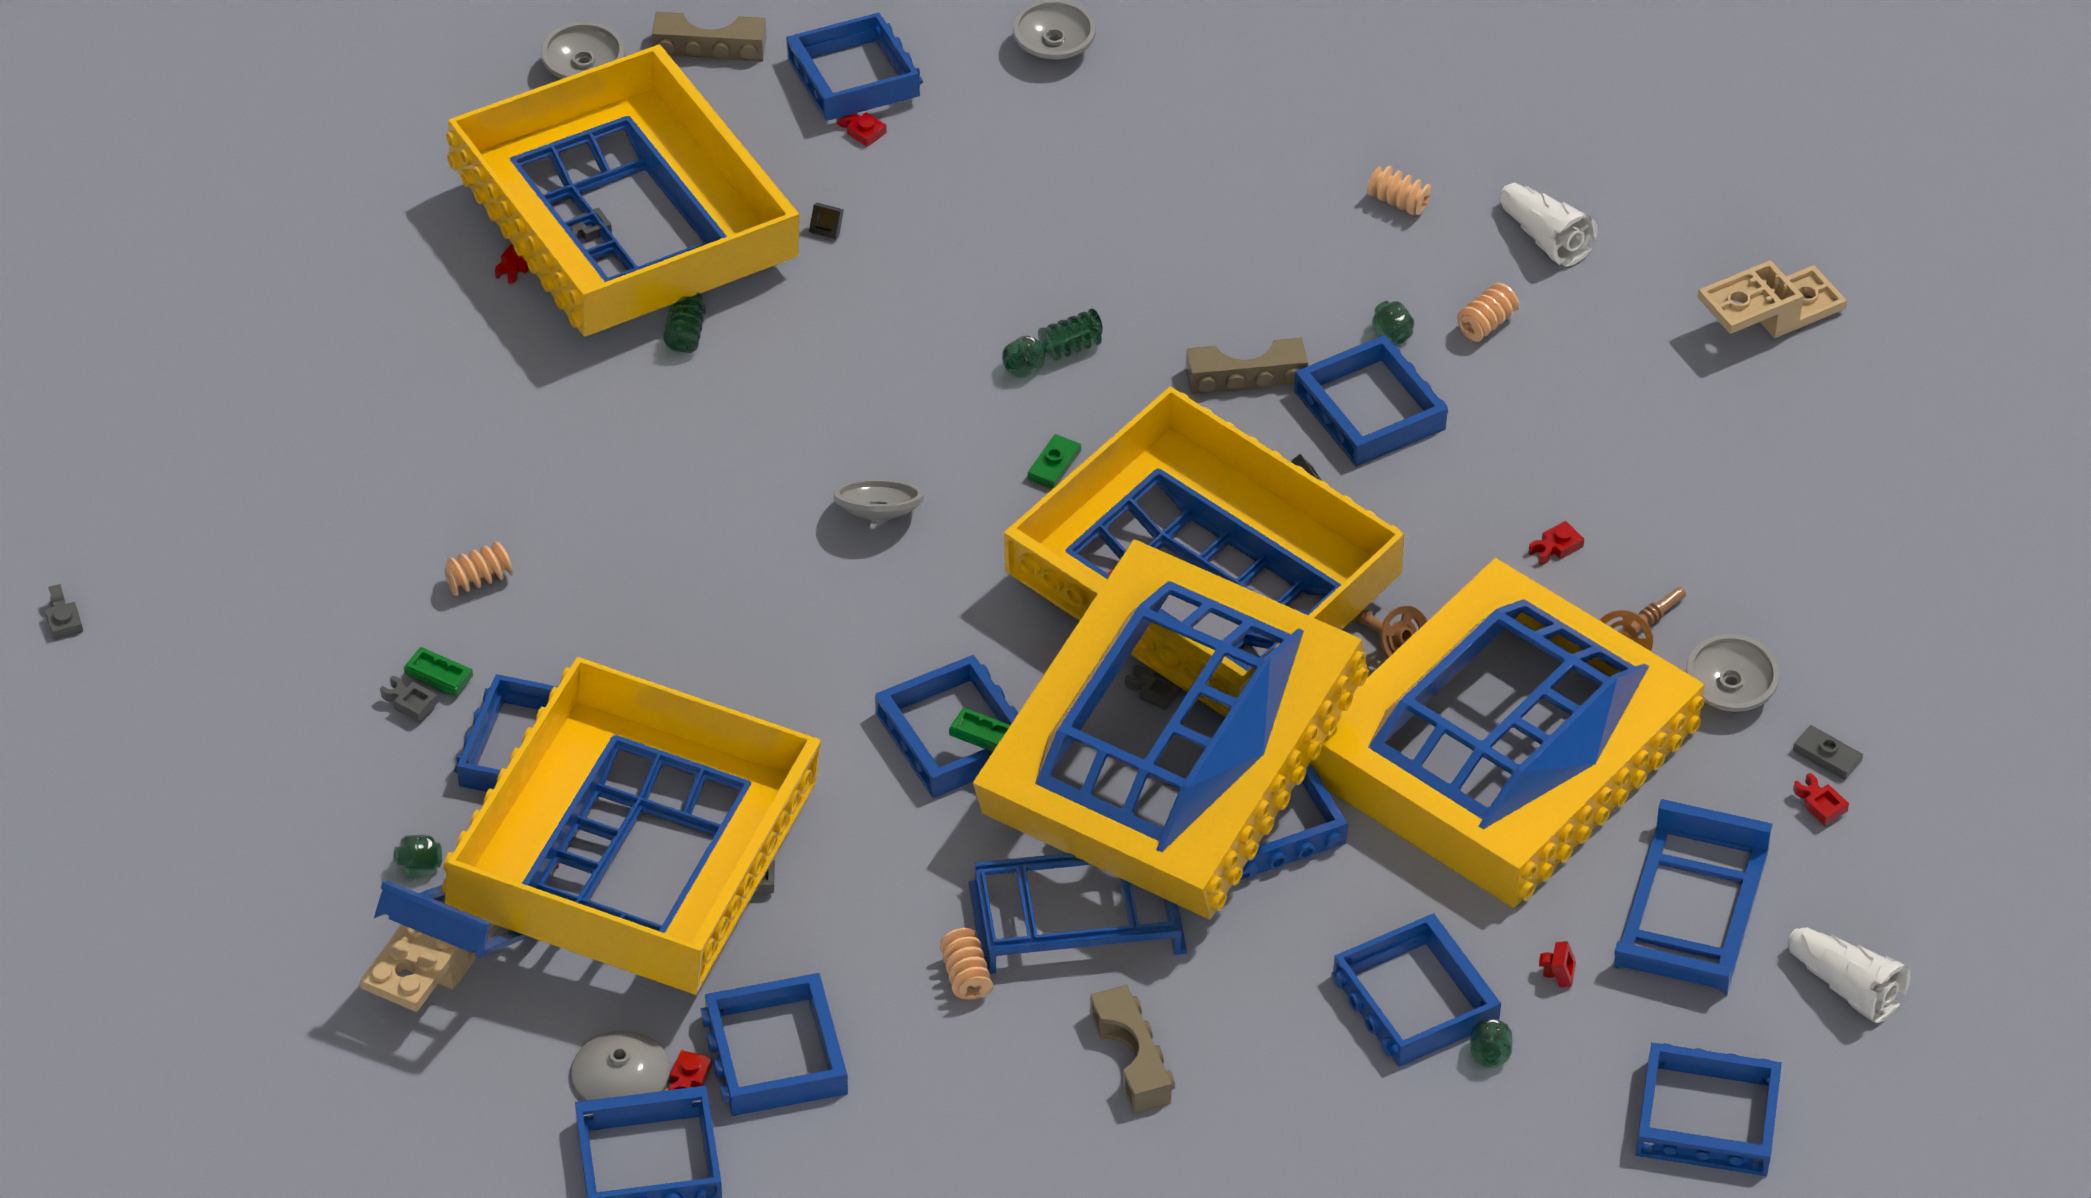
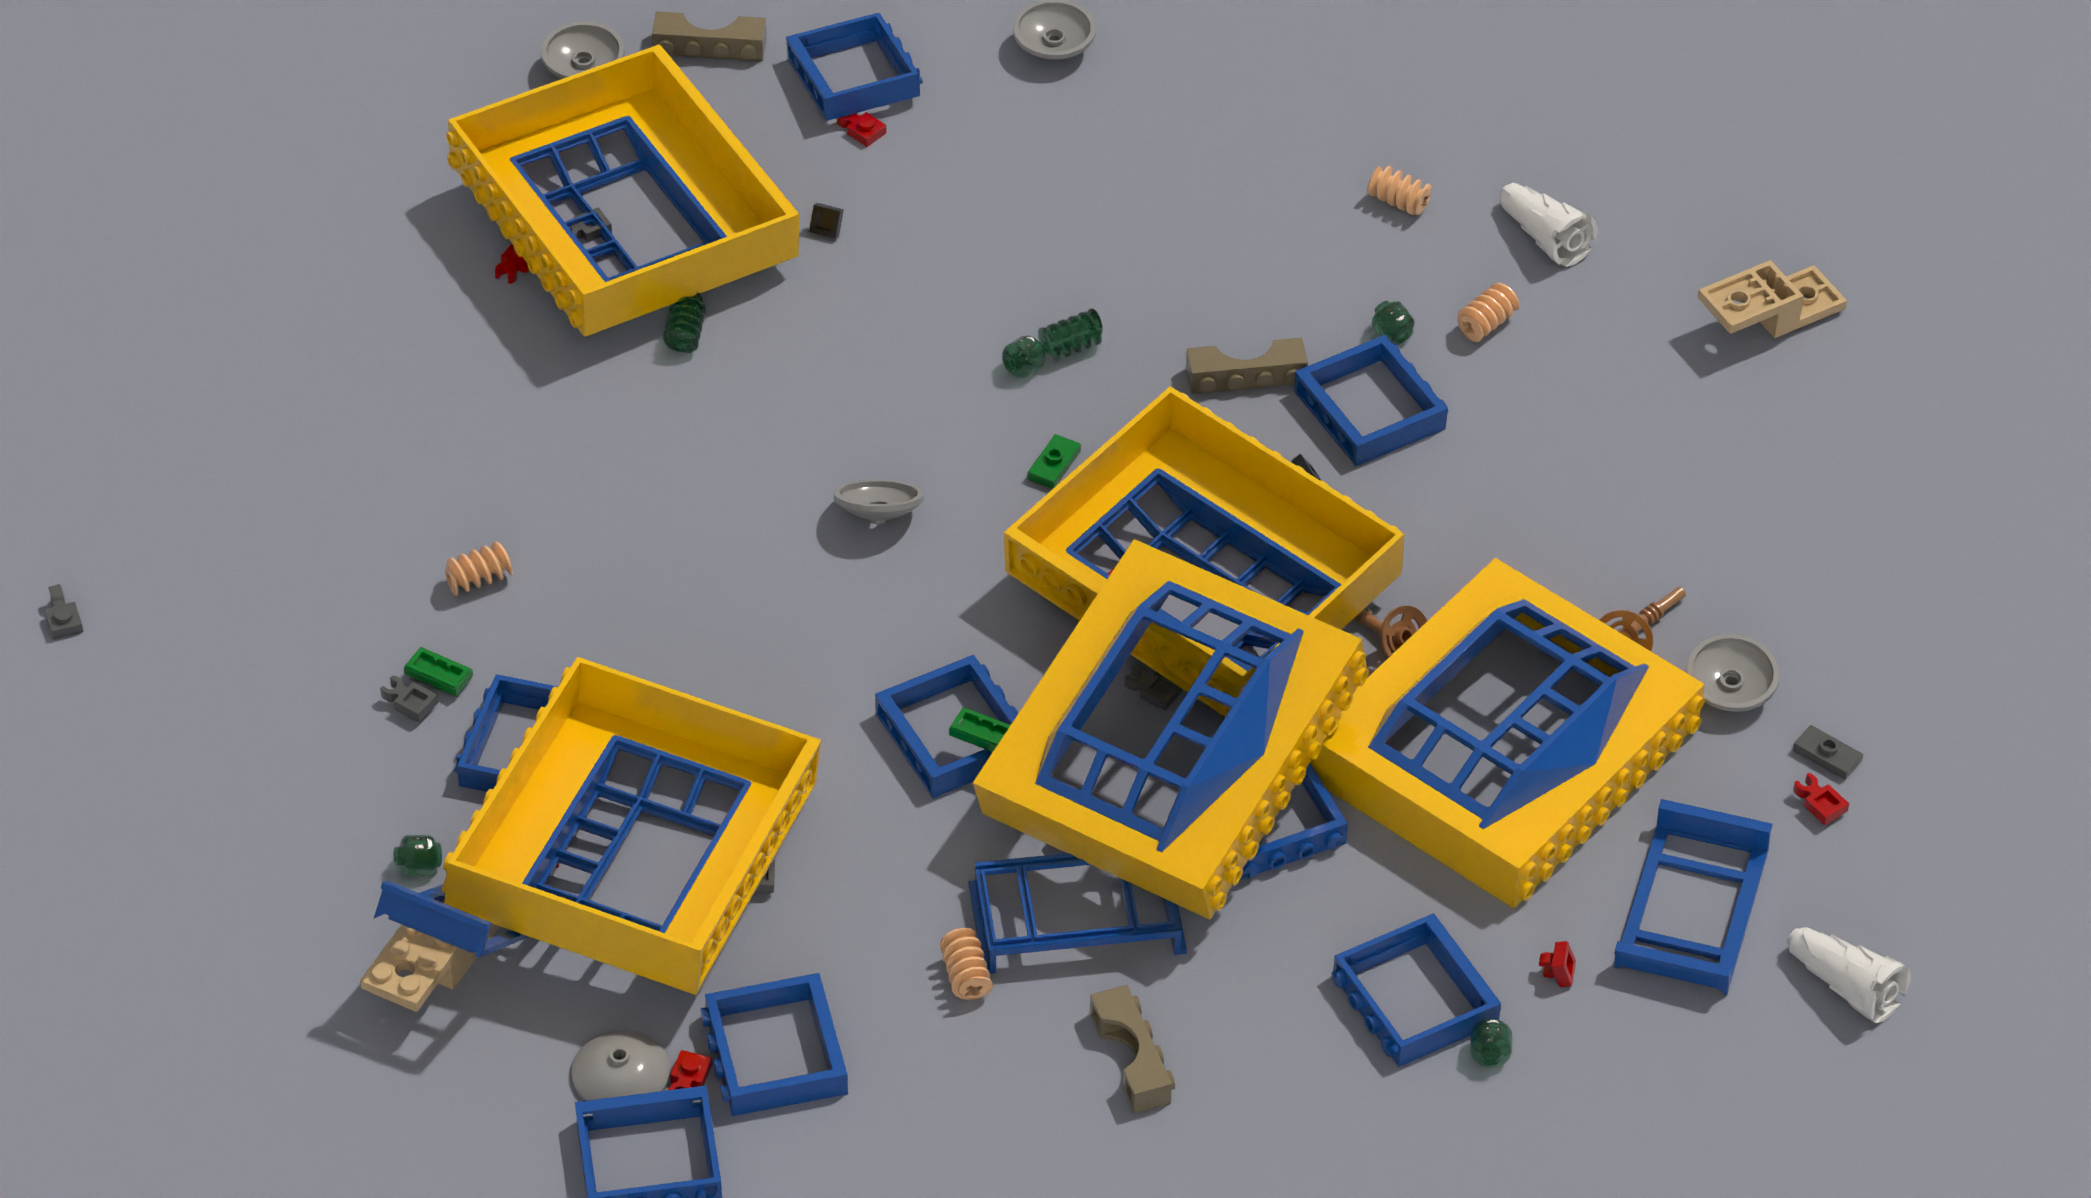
(1559, 541): red plate -> none
(1701, 1149): blue window -> none

